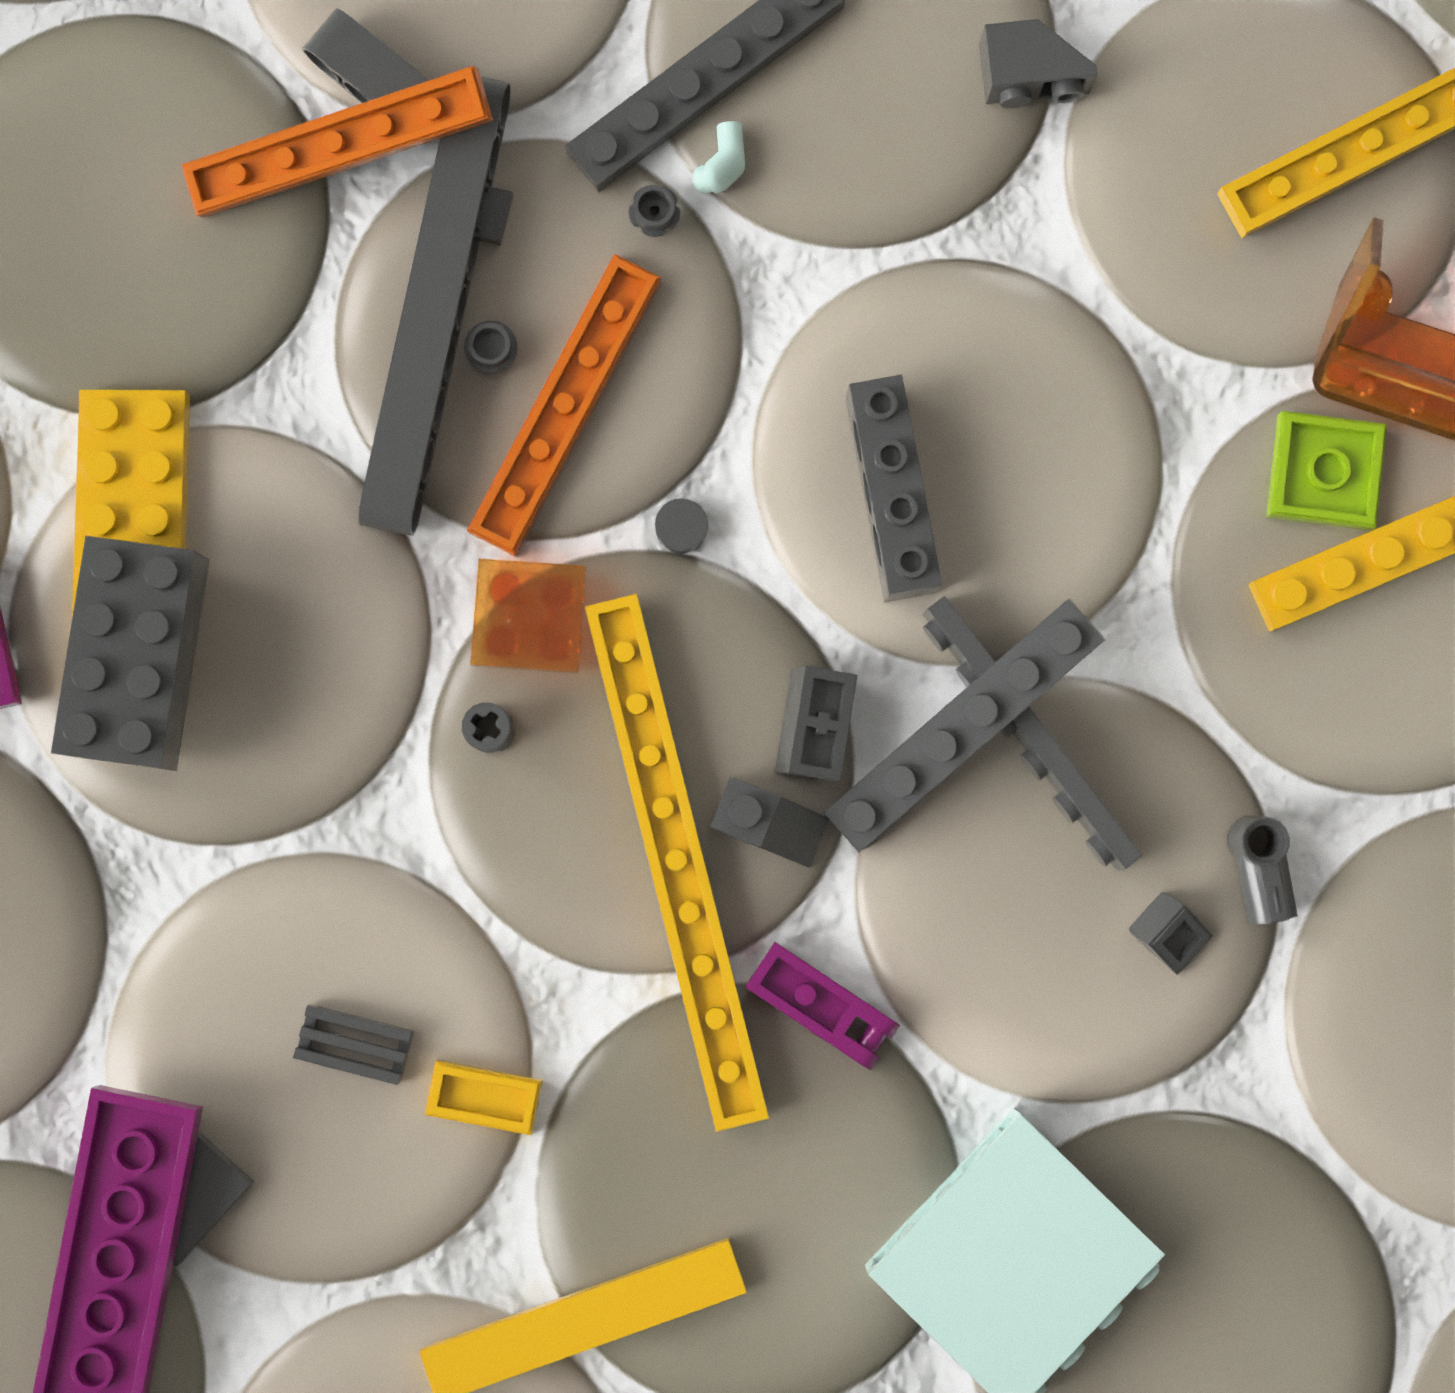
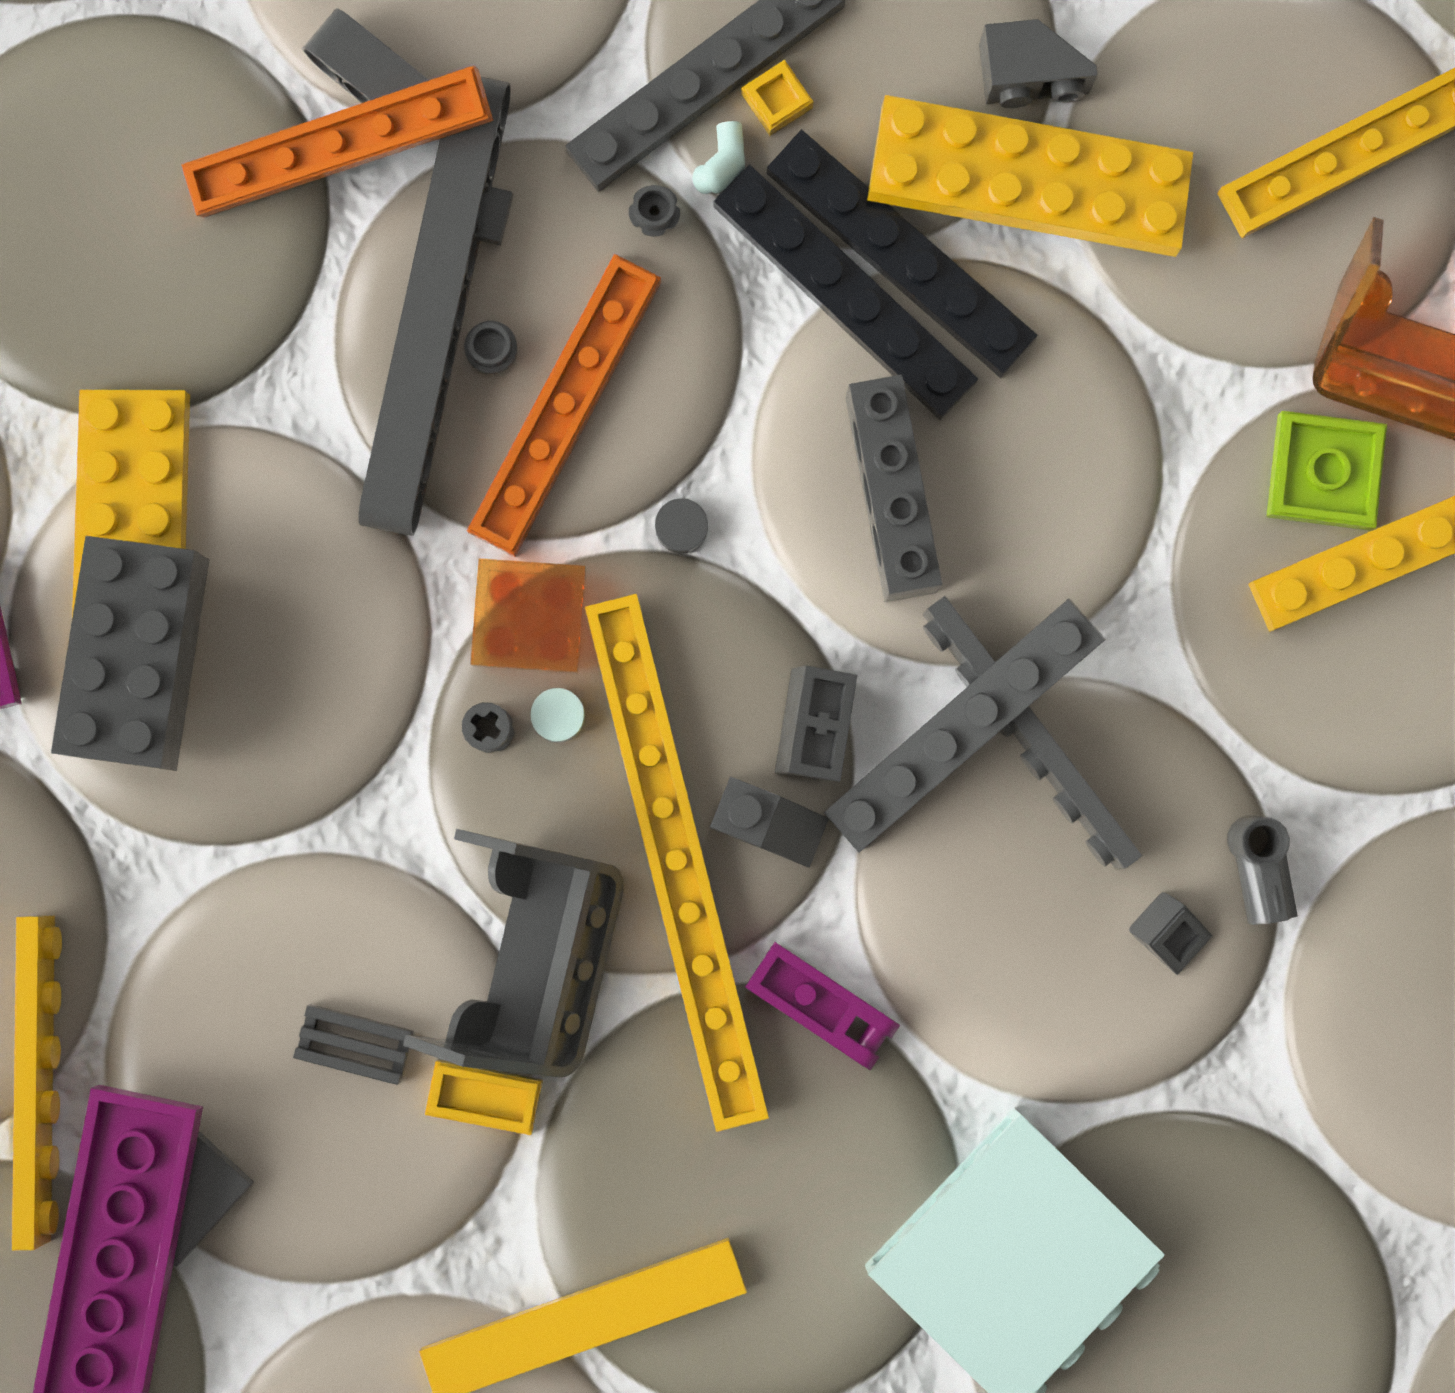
(34, 1100): none -> yellow plate
(545, 964): none -> dark grey windscreen
(557, 715): none -> light aqua tile
(777, 97): none -> yellow tile
(844, 292): none -> black plate
(901, 254): none -> black plate
(1030, 176): none -> yellow plate

